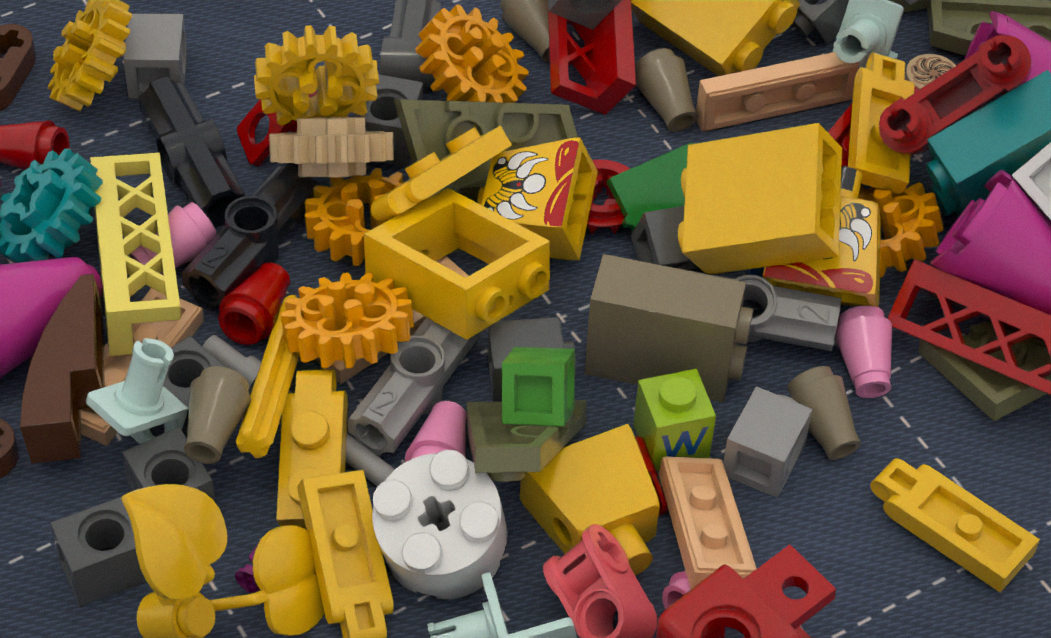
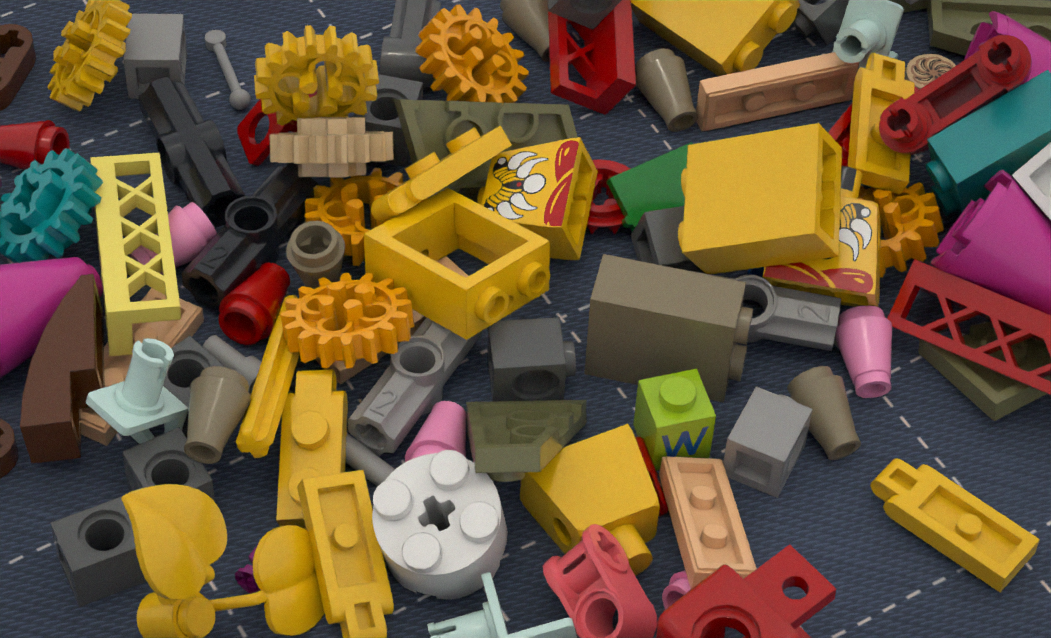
(216, 41): none -> light grey hinge
(316, 252): none -> dark tan cone
(538, 386): bright green brick -> none

